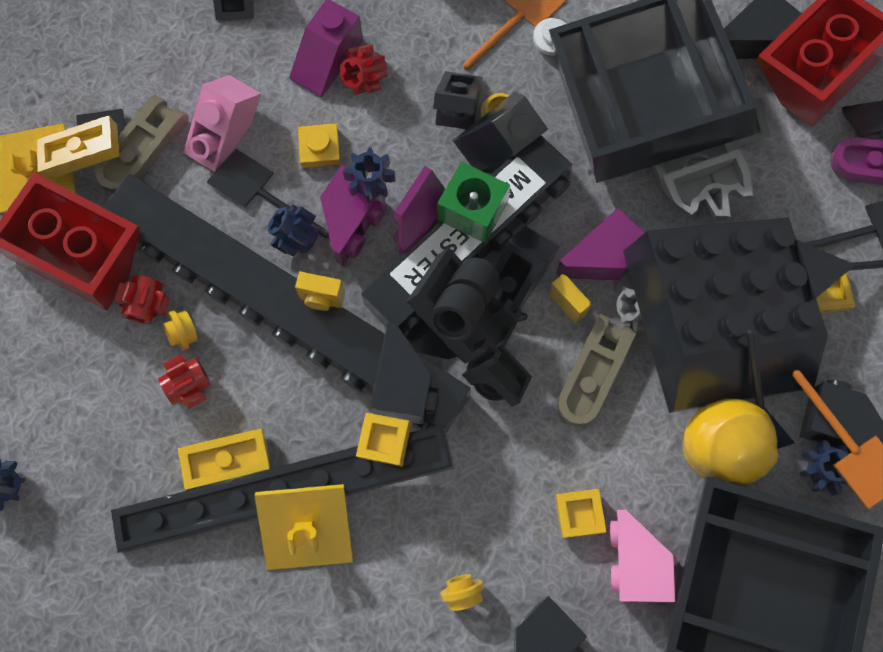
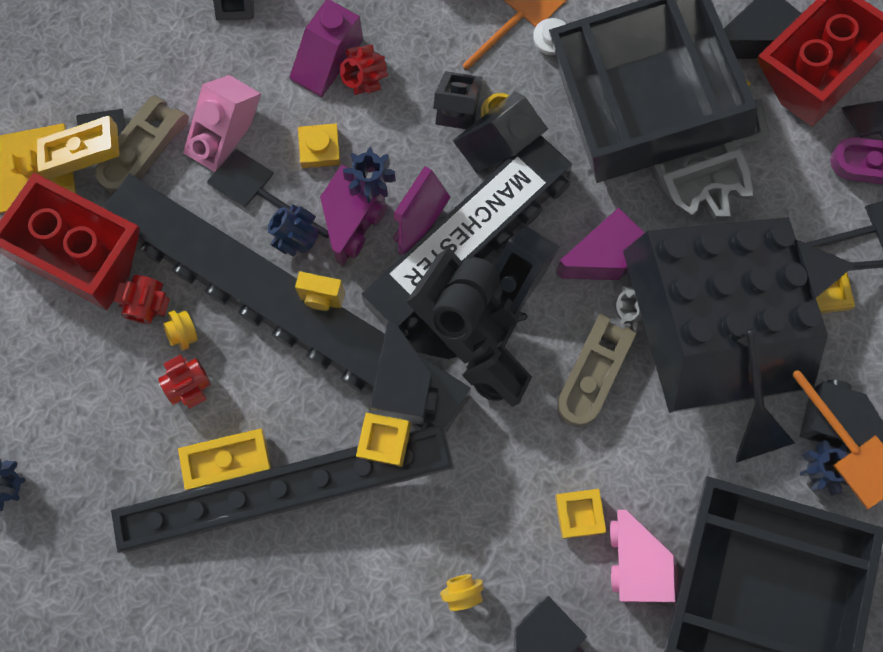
(304, 527): yellow piece -> none
(473, 202): green piece -> none
(569, 298): yellow tile -> none
(731, 442): yellow piece -> none

